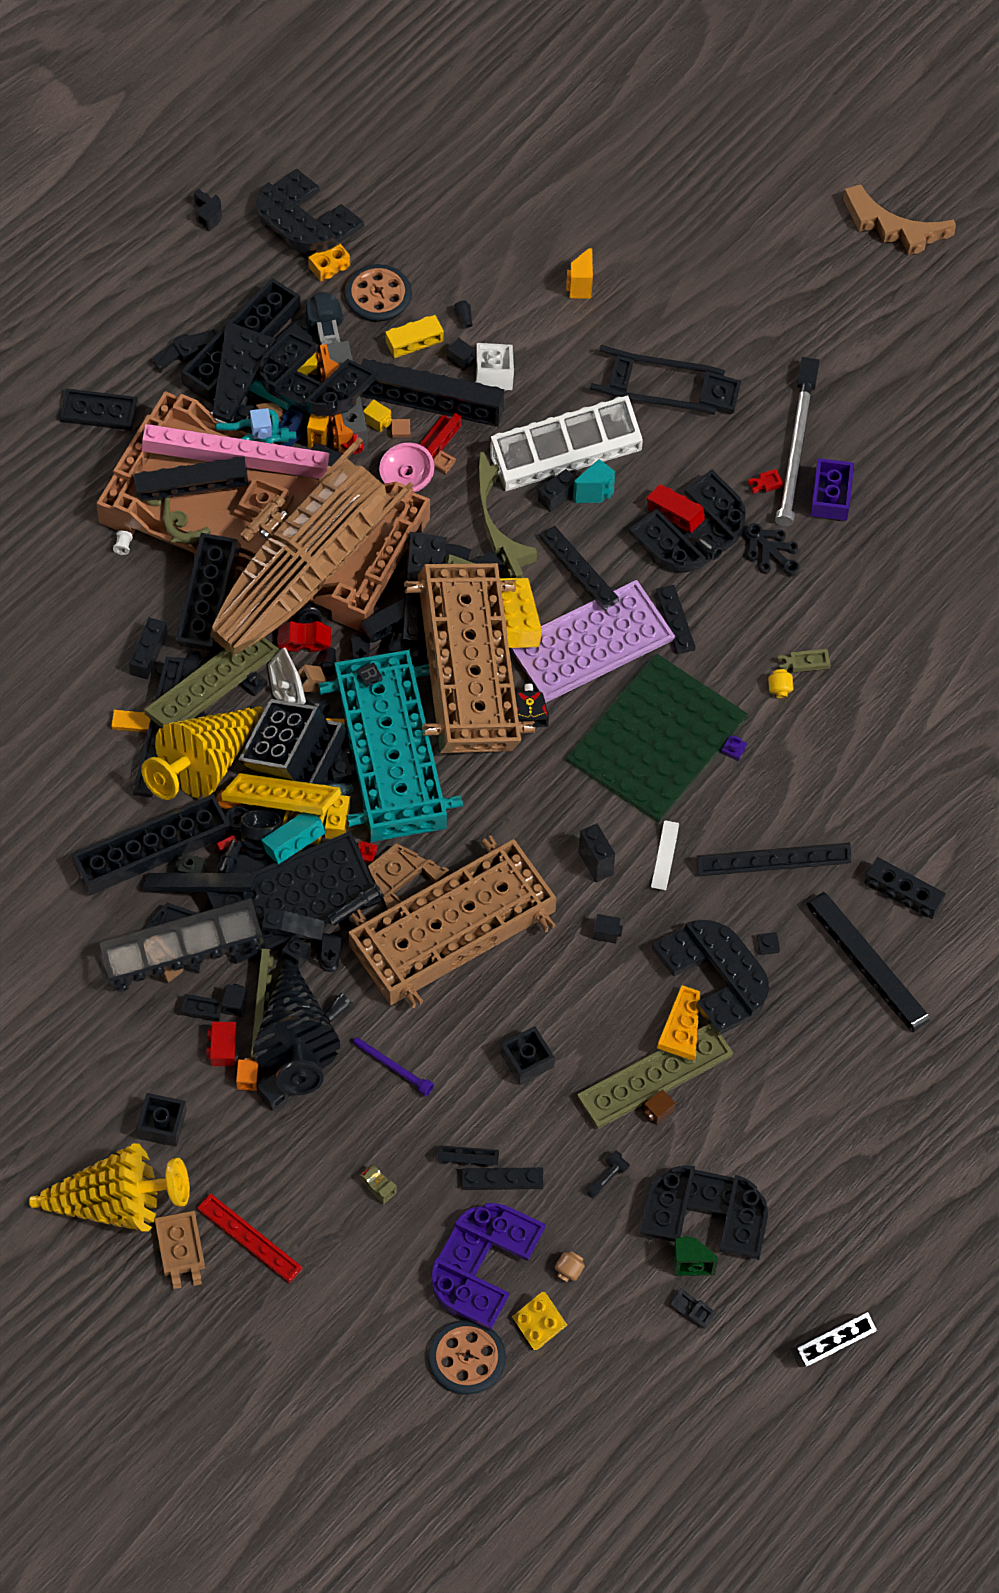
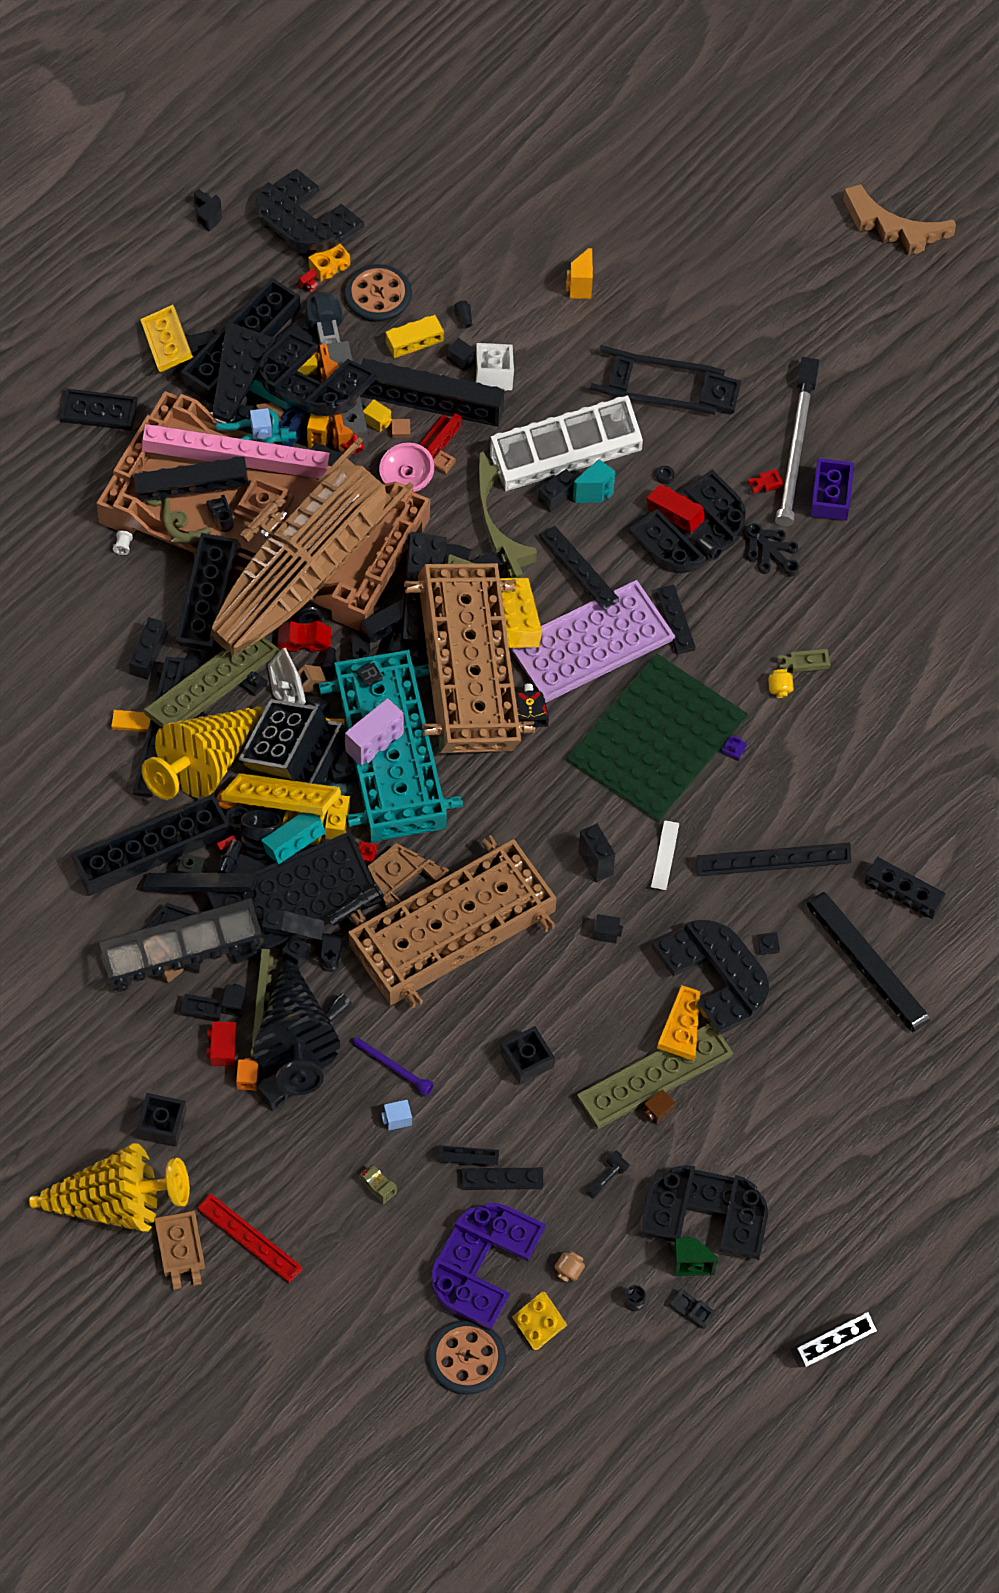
(166, 338): none -> yellow plate
(219, 511): none -> black piece
(308, 281): none -> red tile
(374, 732): none -> lavender brick
(397, 1115): none -> light blue brick
(635, 1293): none -> black wheel
(665, 475): none -> black tile

